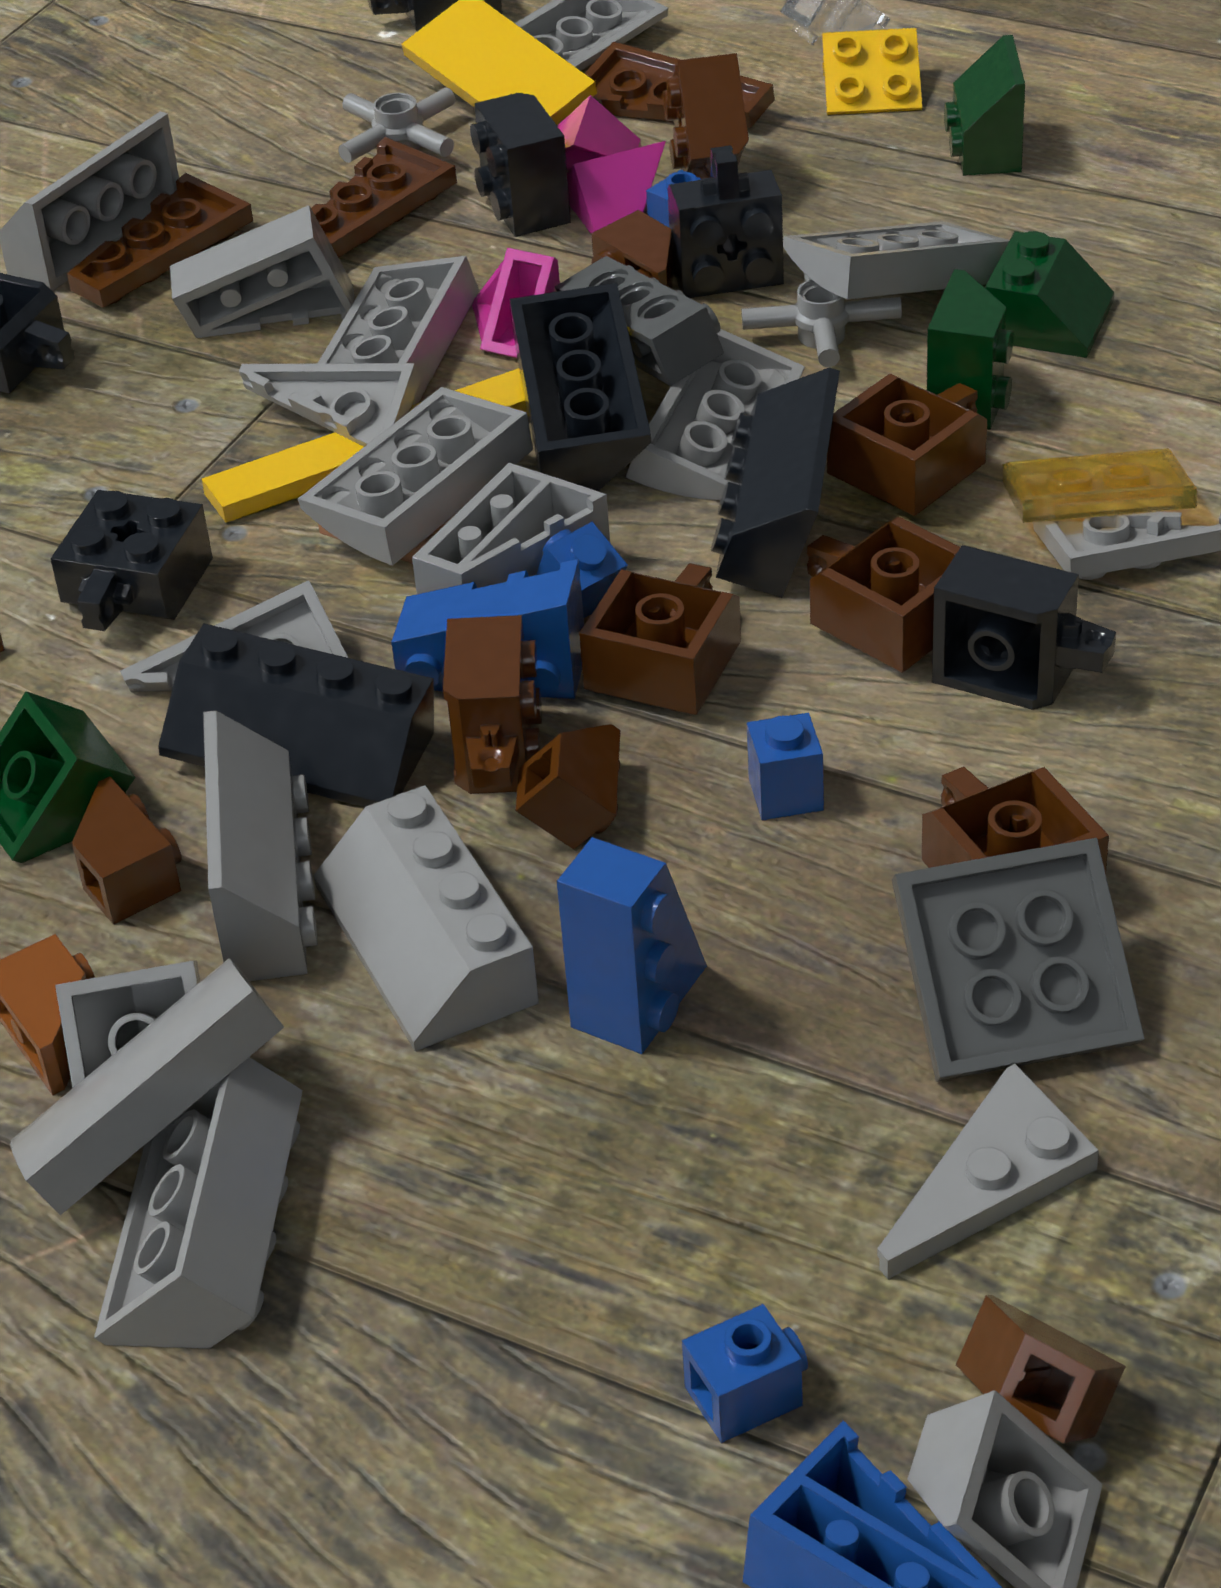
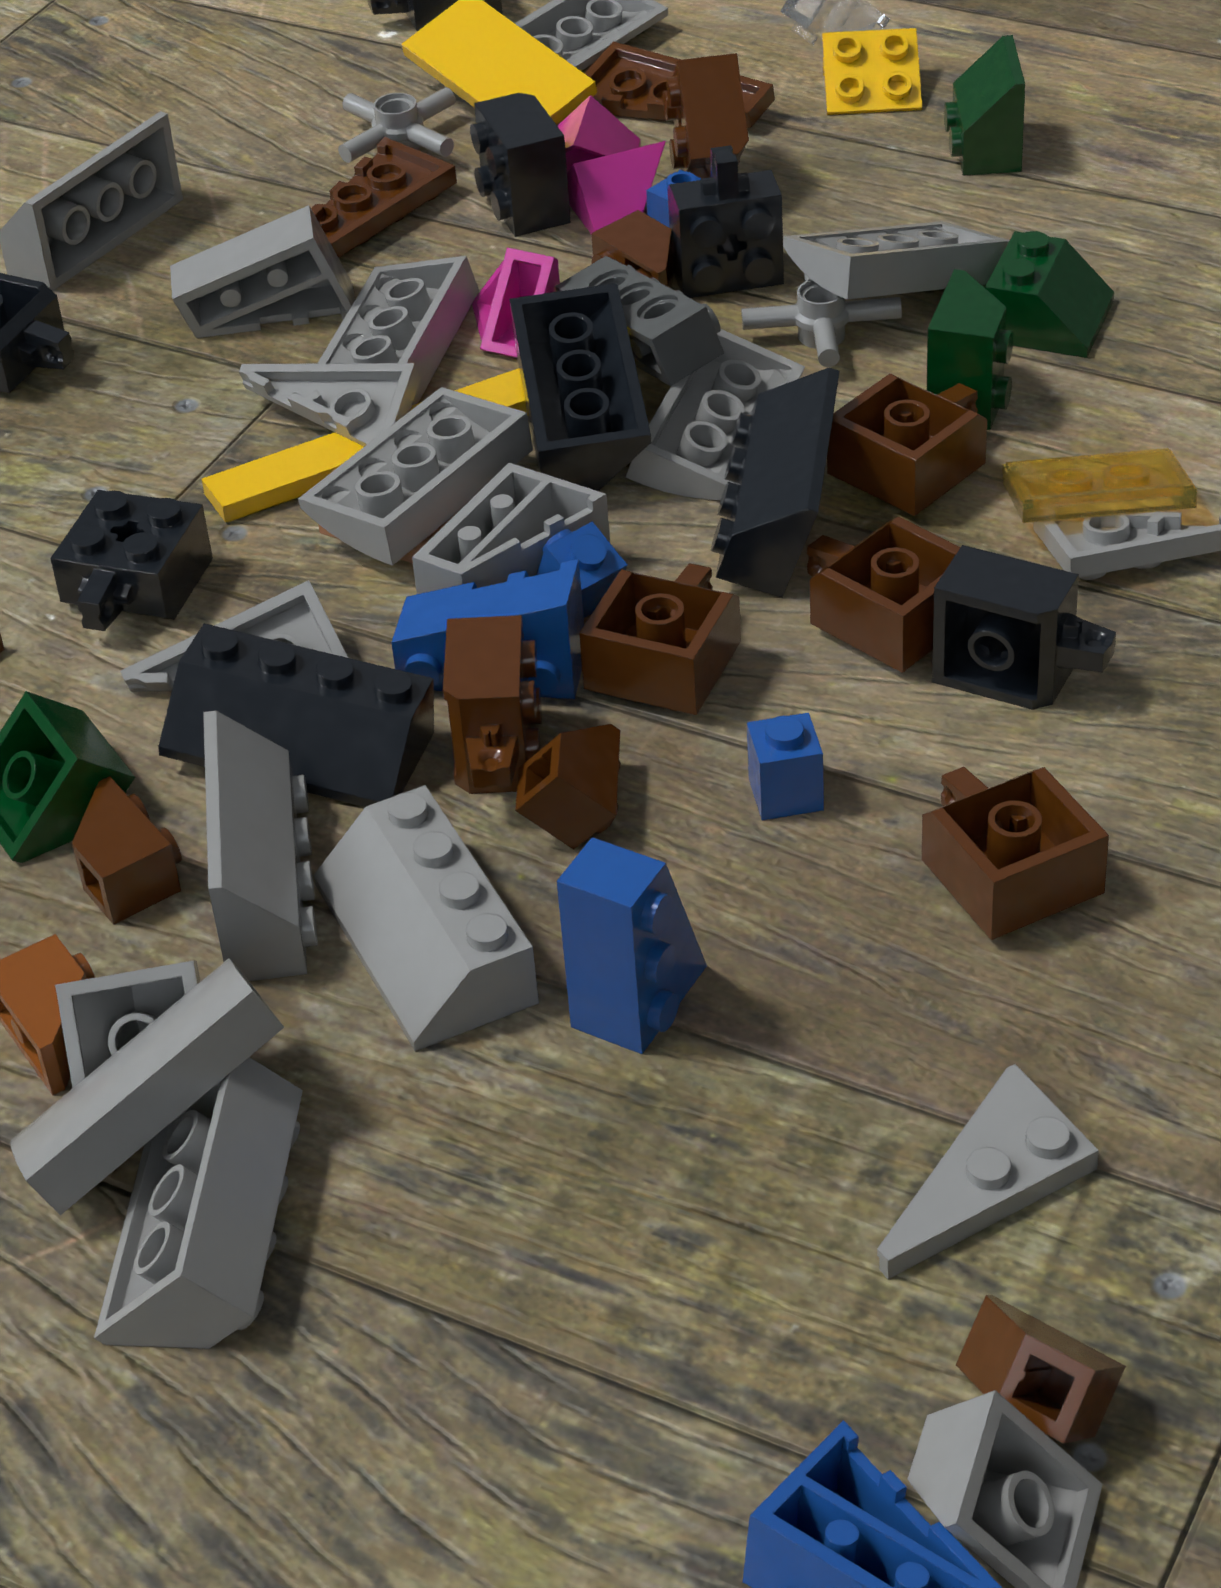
(171, 232): reddish brown wing -> none
(744, 1372): blue brick -> none
(1017, 959): dark grey plate -> none

